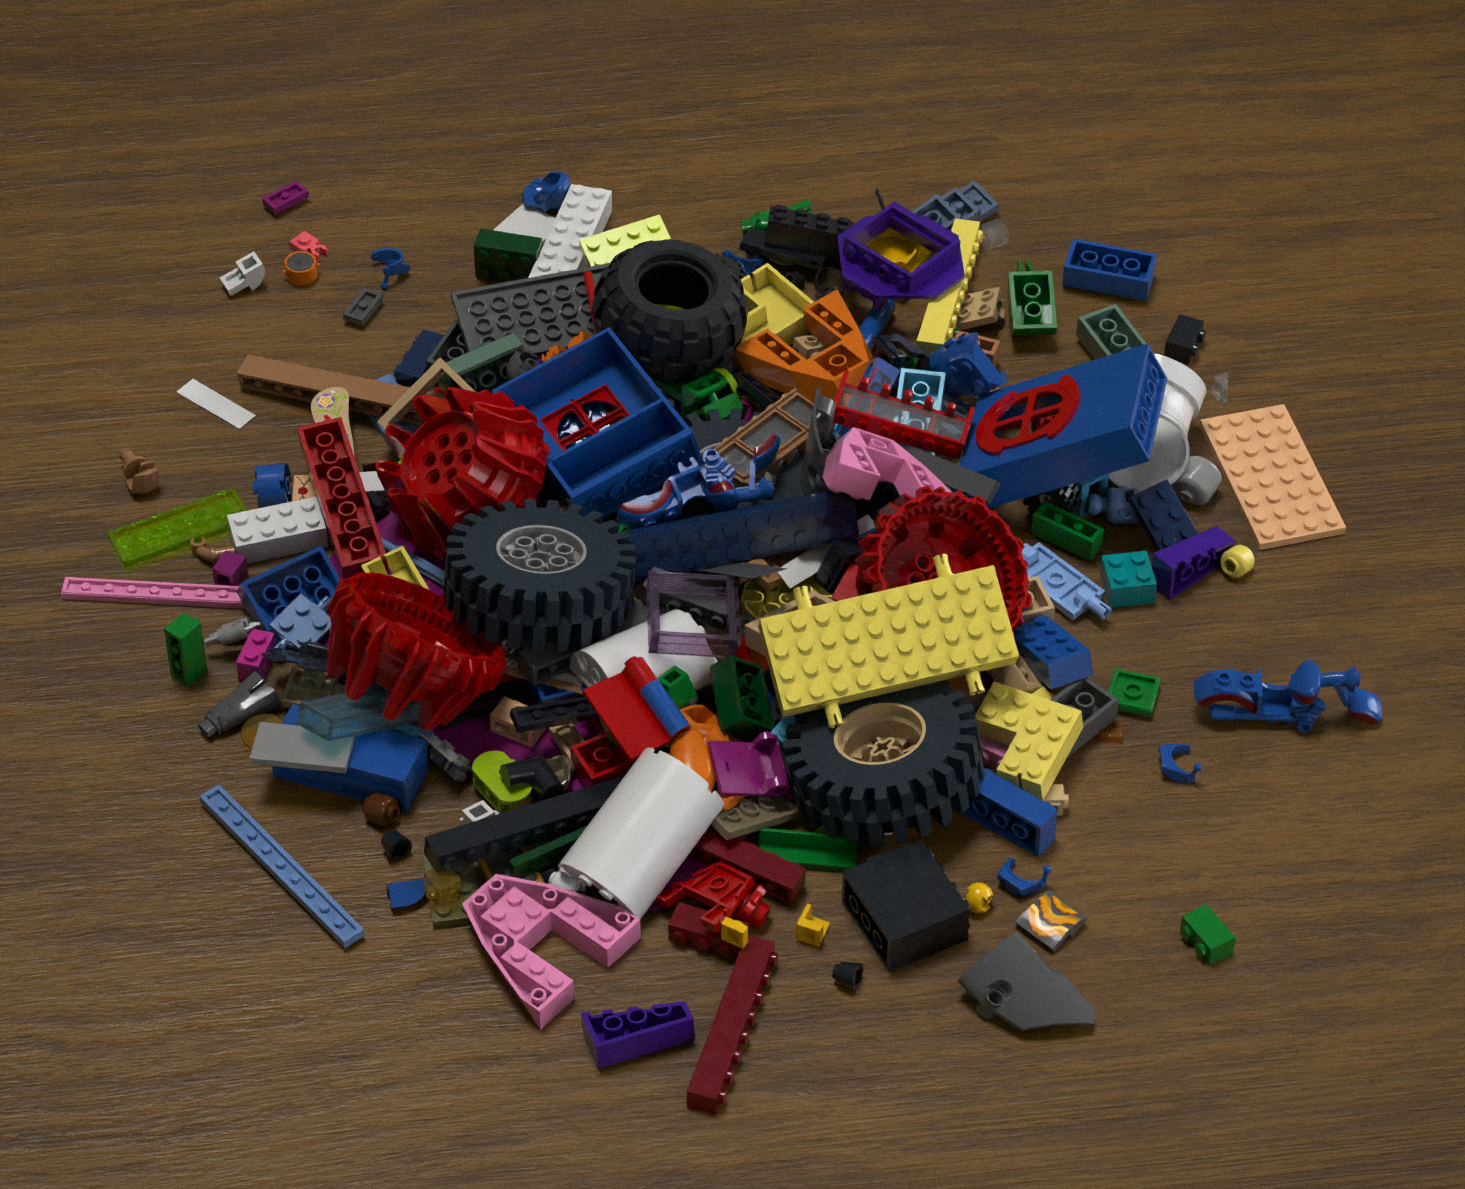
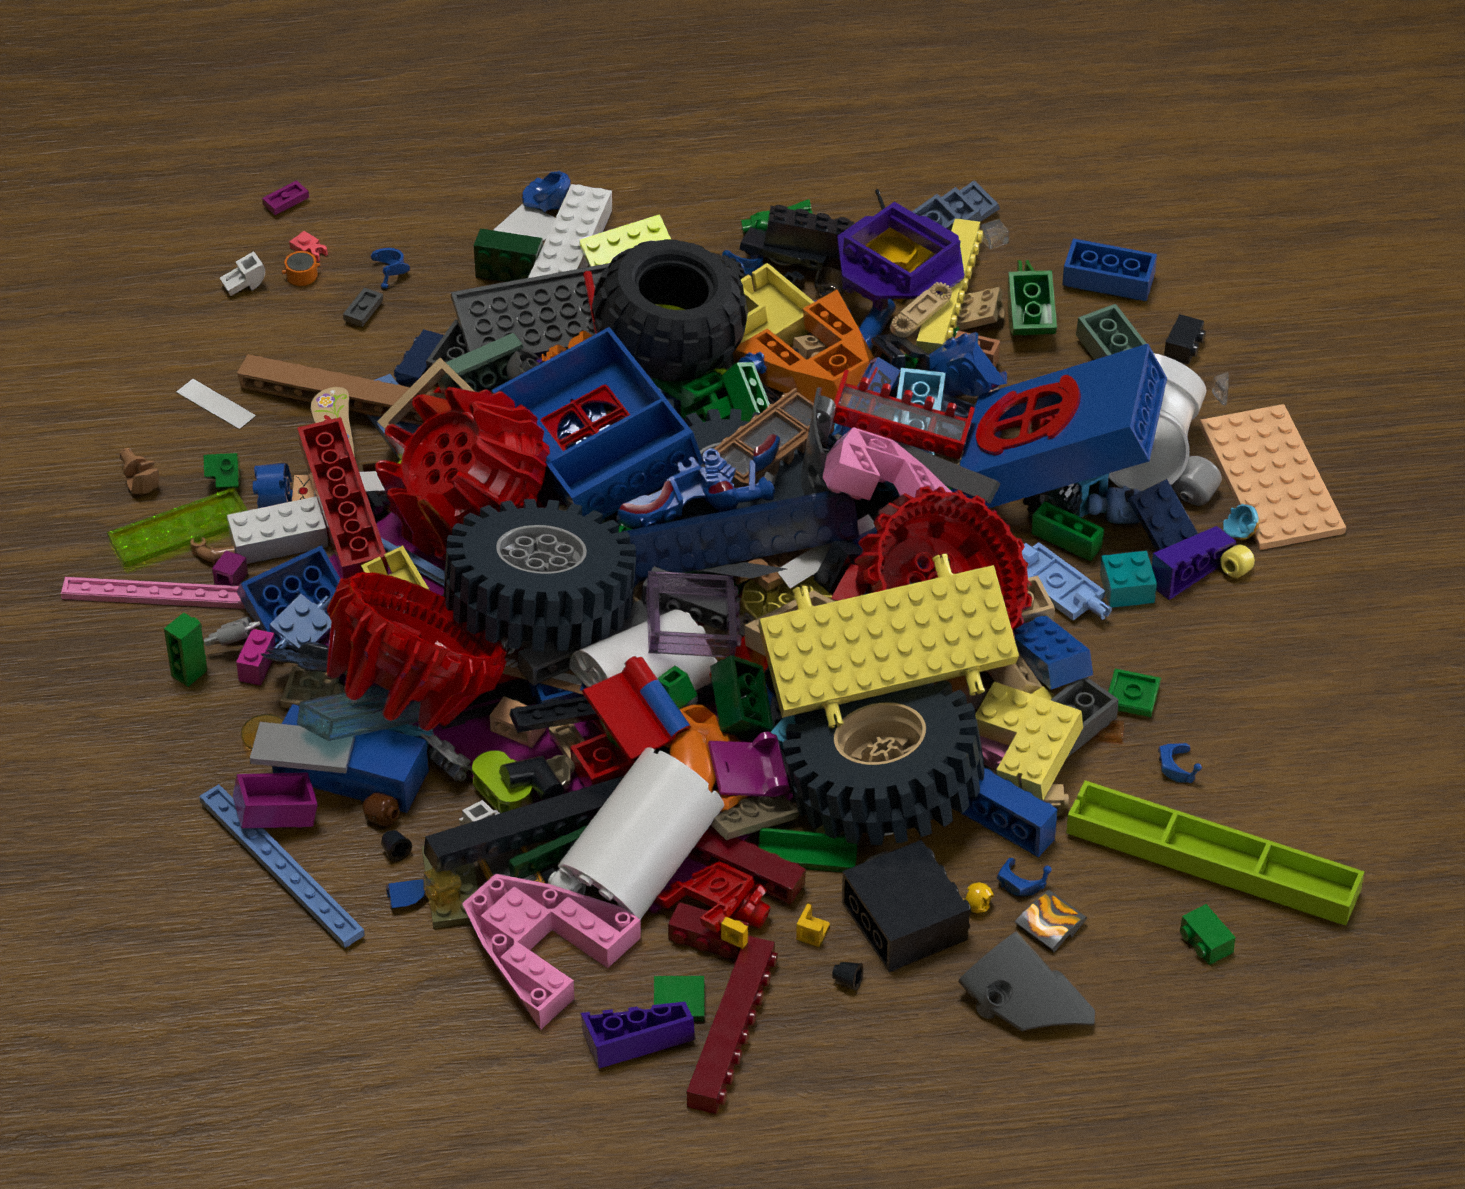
(223, 468): none -> green brick
(246, 701): dark grey piece -> none
(274, 800): none -> magenta piece
(681, 989): none -> green tile
(745, 389): none -> green brick
(758, 360): none -> blue brick
(920, 310): none -> tan plate
(1215, 852): none -> lime piece
(1241, 522): none -> medium azure hair
(1287, 703): blue piece -> none

